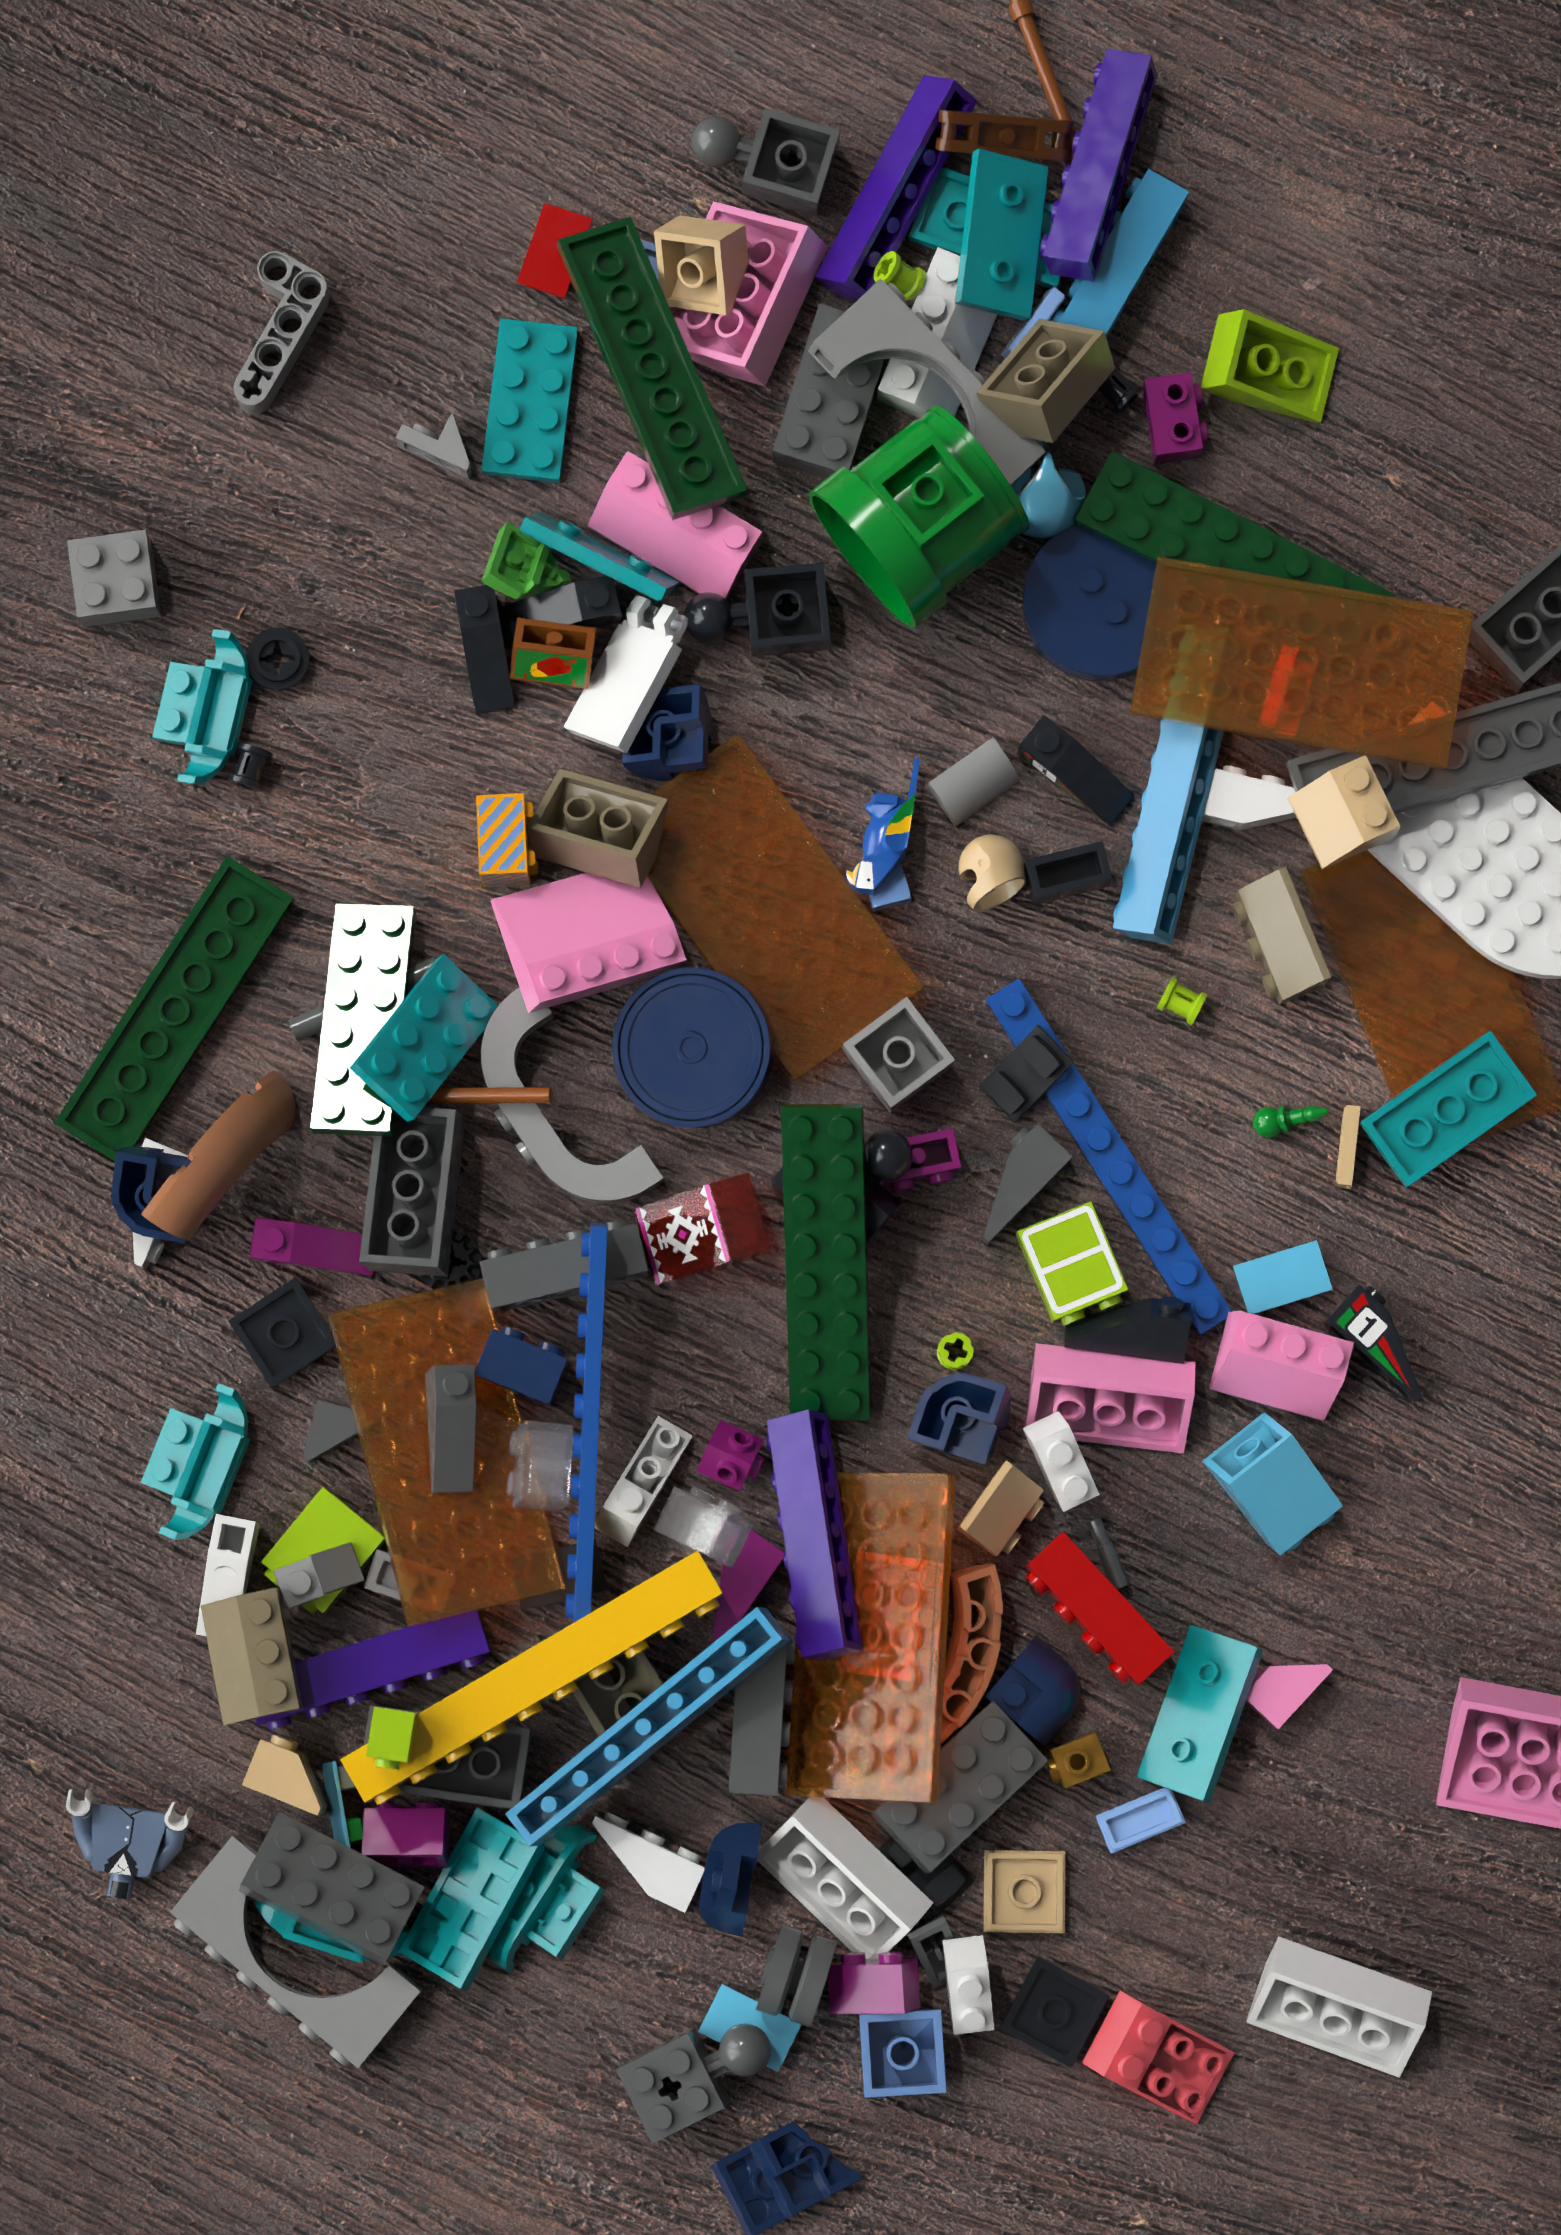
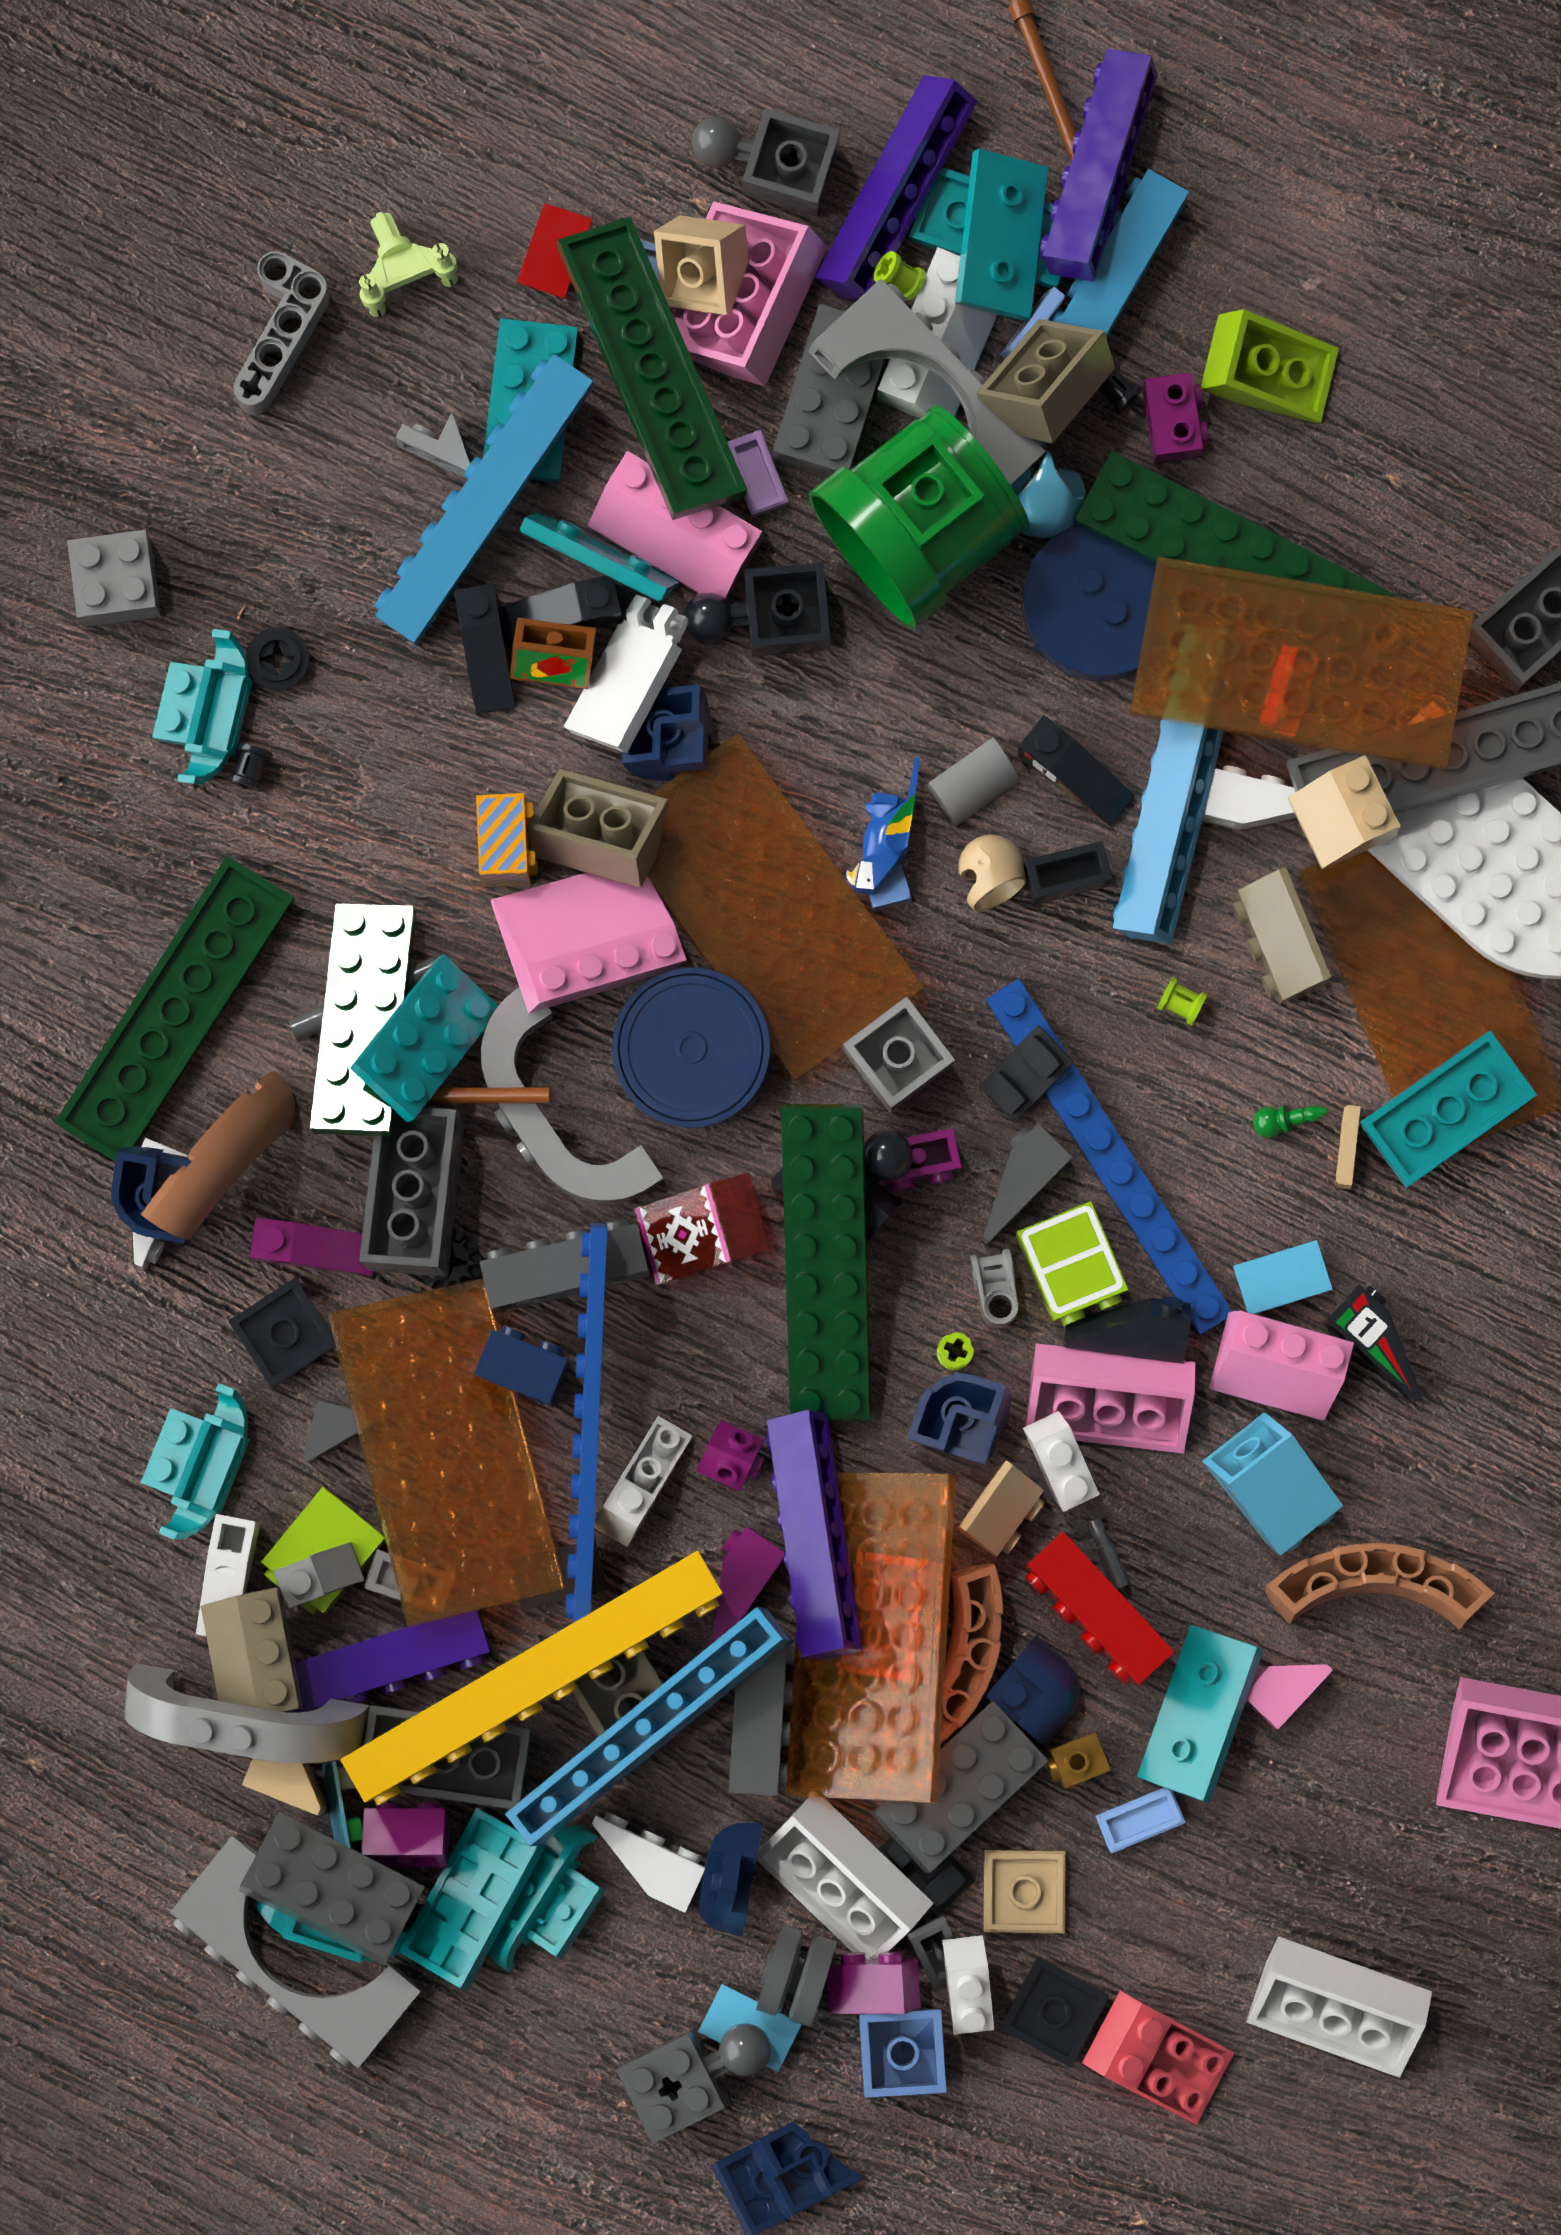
(126, 1839): sand blue torso -> none
(240, 1729): none -> light grey arch
(391, 1737): lime brick -> none
(401, 263): none -> yellowish green axle
(451, 1427): dark grey slope -> none
(484, 499): none -> dark azure brick
(522, 565): bright green slope -> none
(541, 1465): clear brick -> none
(704, 1526): clear brick -> none
(758, 473): none -> lavender tile
(995, 1285): none -> light grey piece
(1004, 135): reddish brown plate -> none
(1380, 1570): none -> nougat brick

